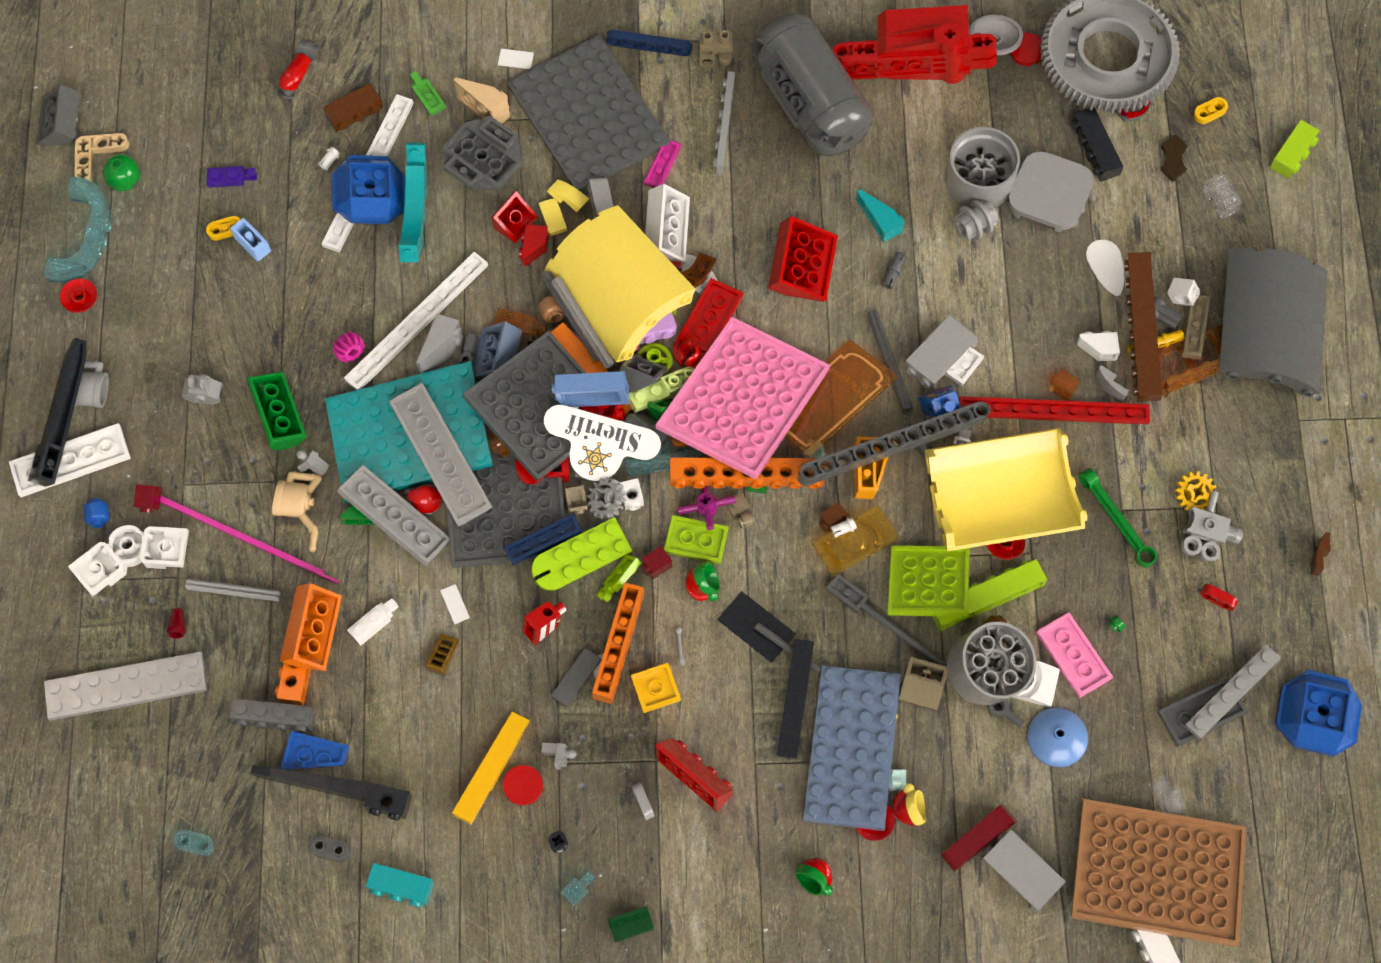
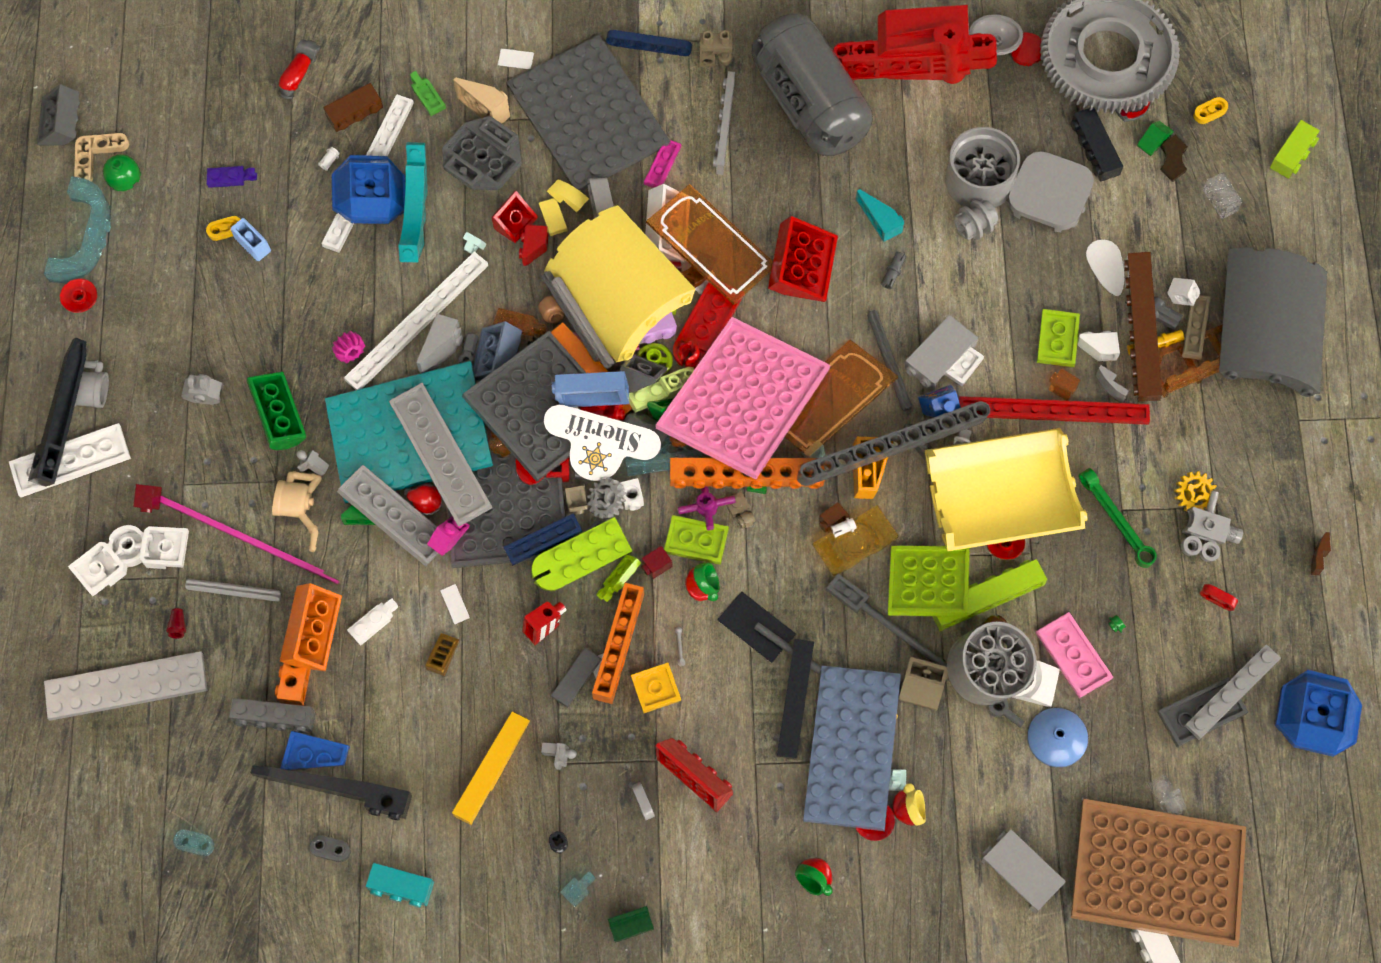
(96, 513): blue head -> none
(447, 536): none -> dark pink slope
(473, 243): none -> light aqua tile
(523, 785): red tile -> none
(711, 244): none -> clear orange piece
(978, 837): dark red beam -> none
(1058, 338): none -> lime plate
(1154, 137): none -> green slope

